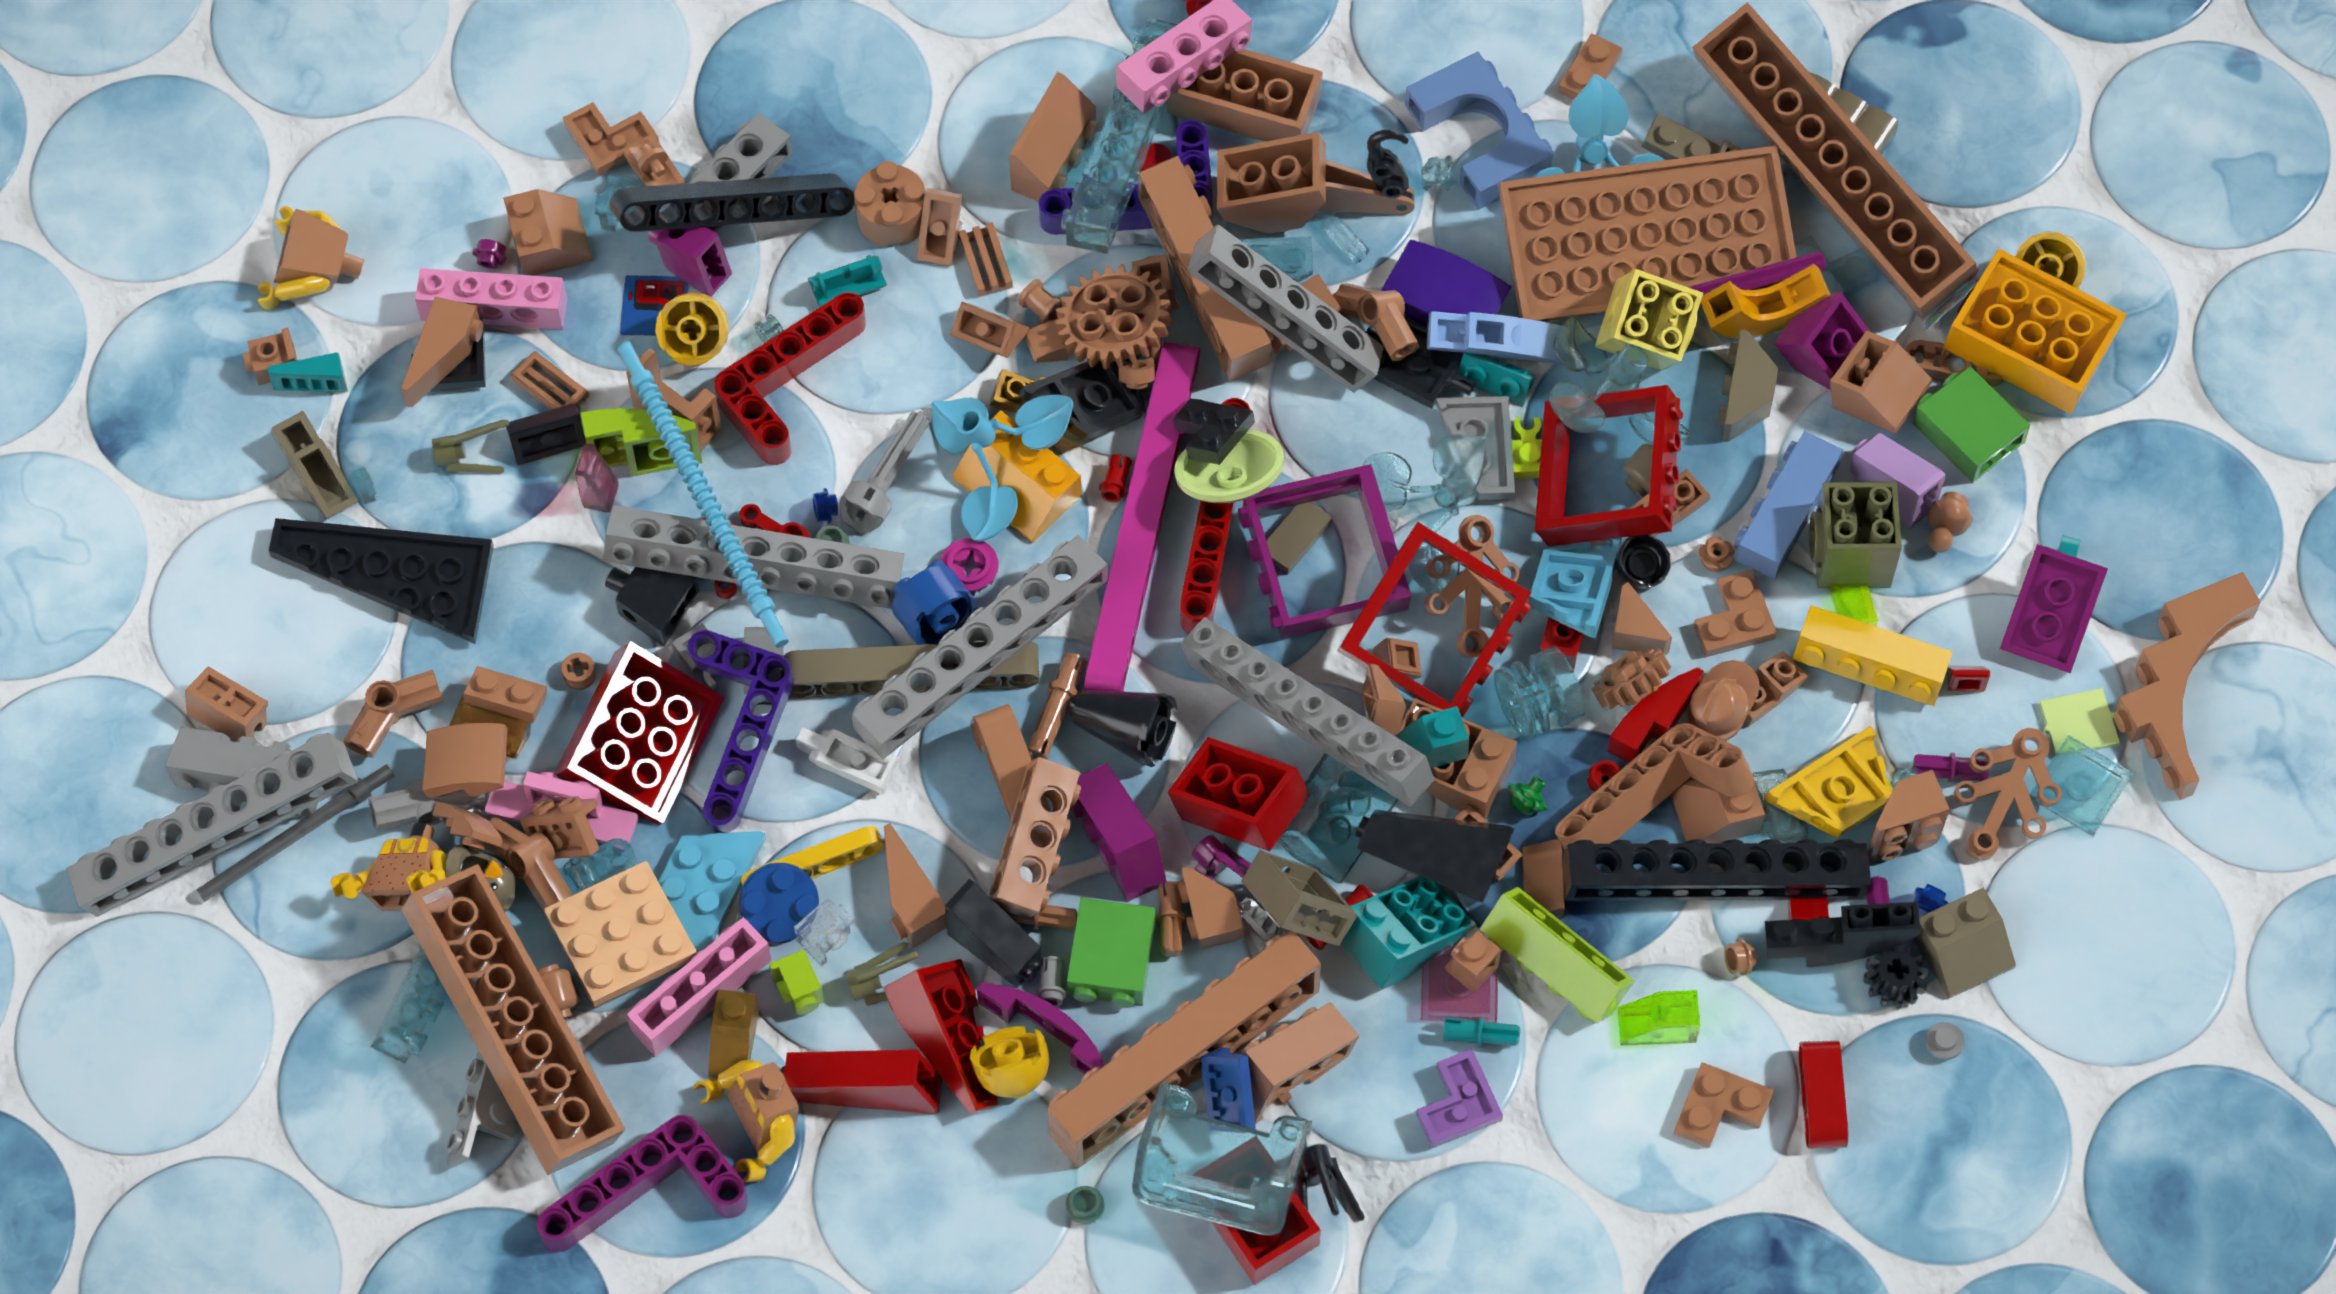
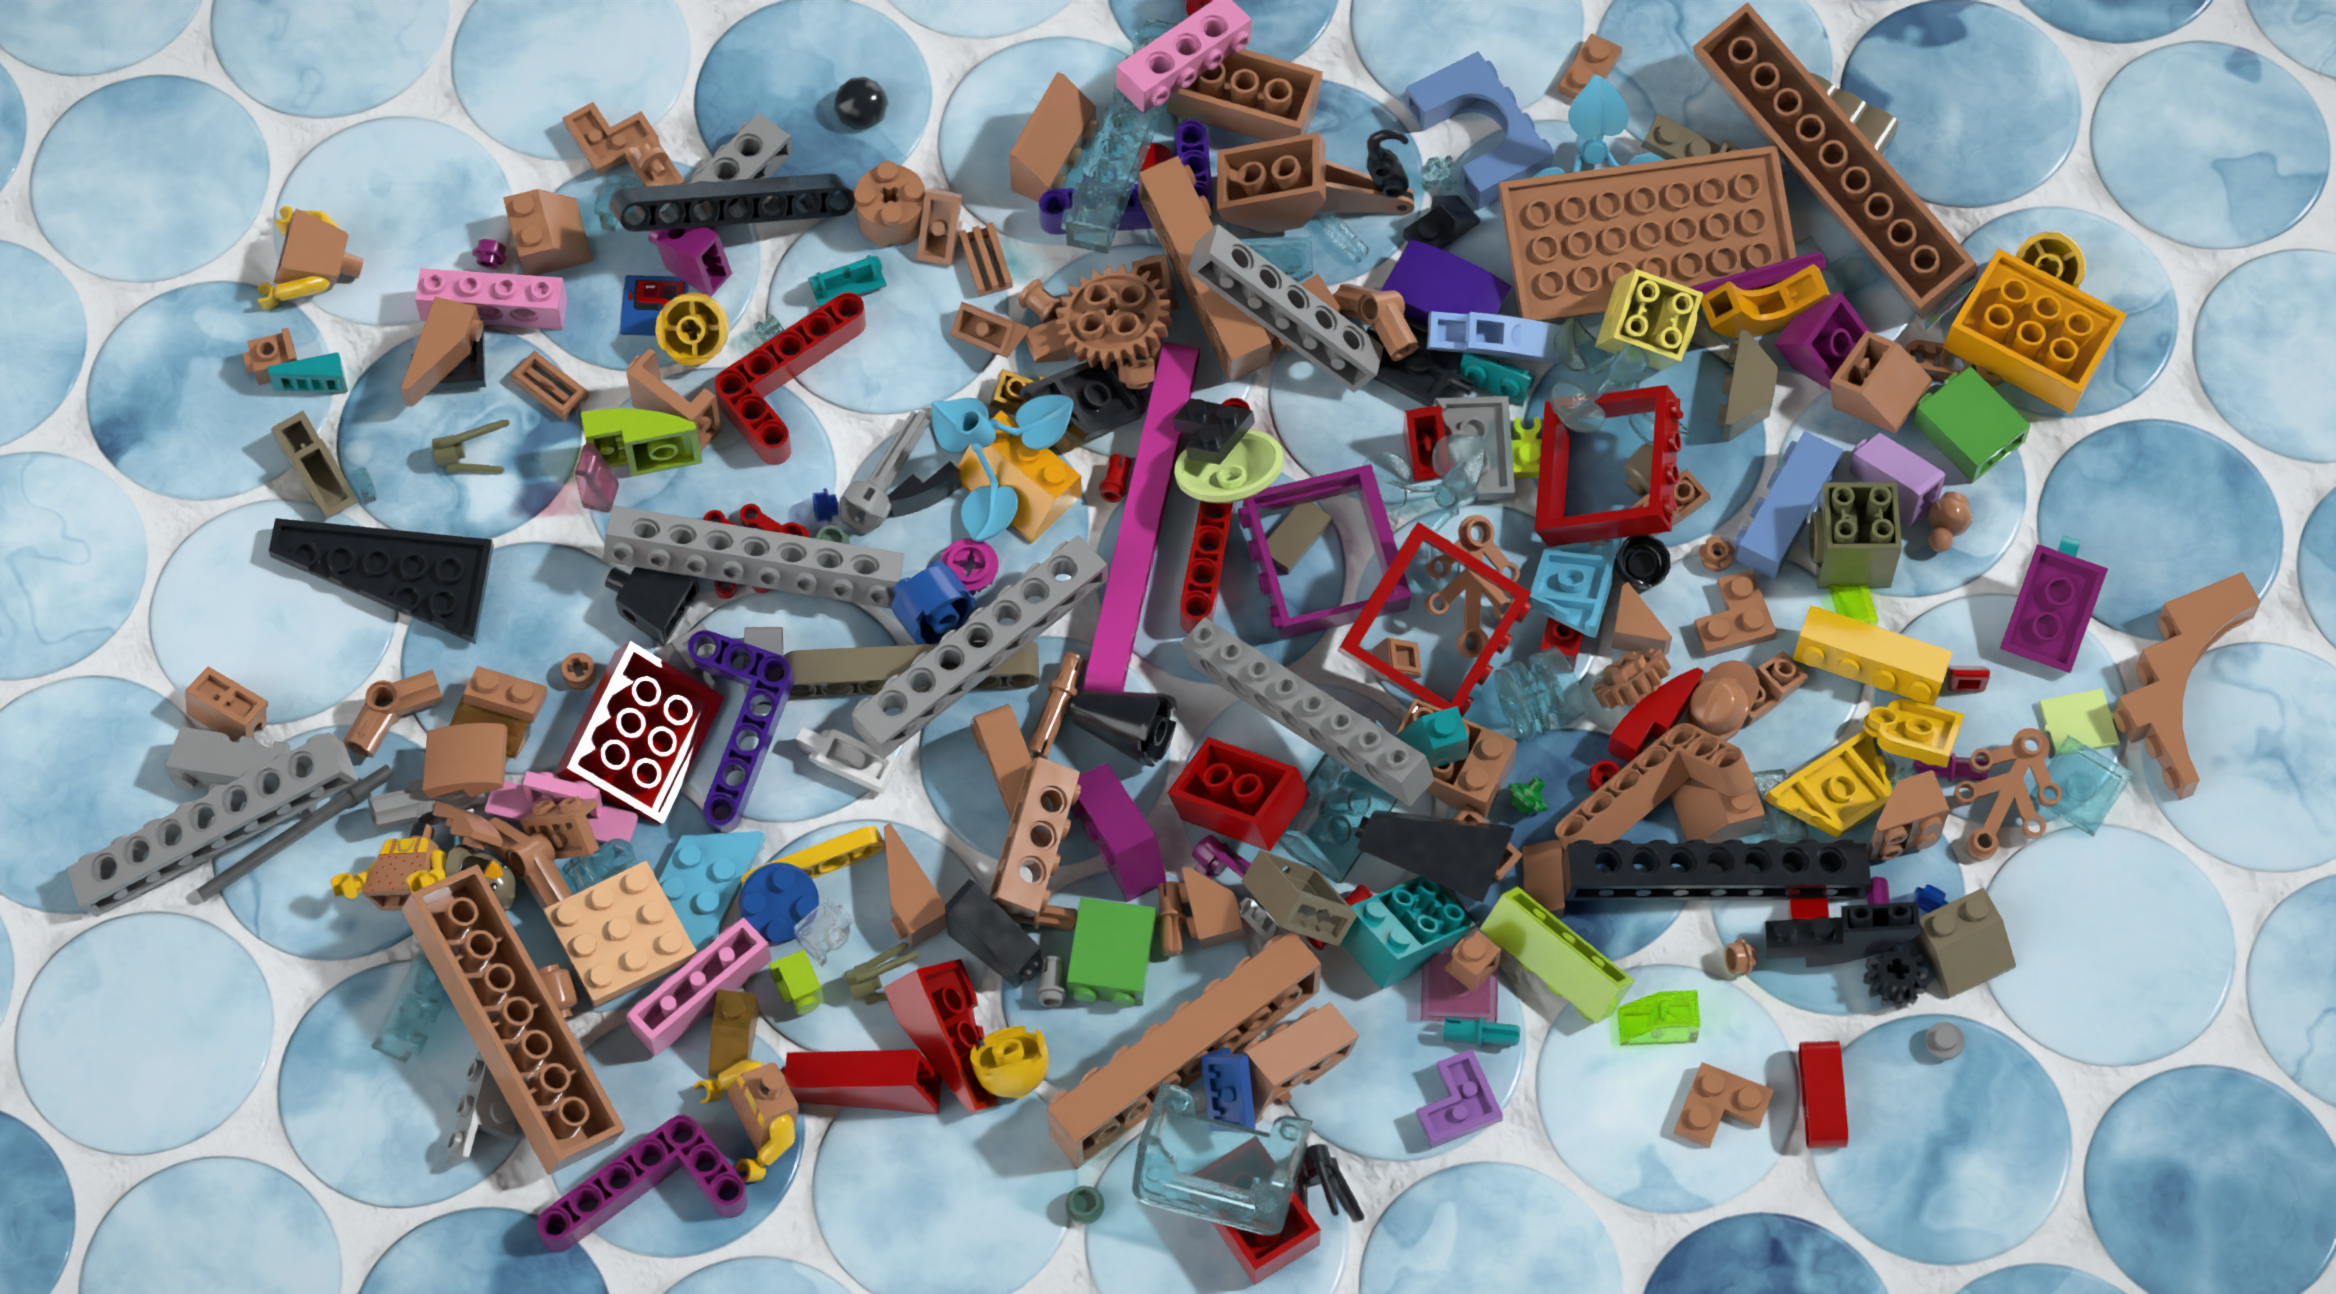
(546, 434): black slope -> none
(762, 606): medium azure hose -> none
(860, 103): none -> black hair
(915, 495): none -> black slope
(1007, 1001): magenta slope -> none
(1382, 701): nougat slope -> none
(1421, 433): none -> red slope
(1444, 223): none -> black slope
(1915, 730): none -> yellow plate

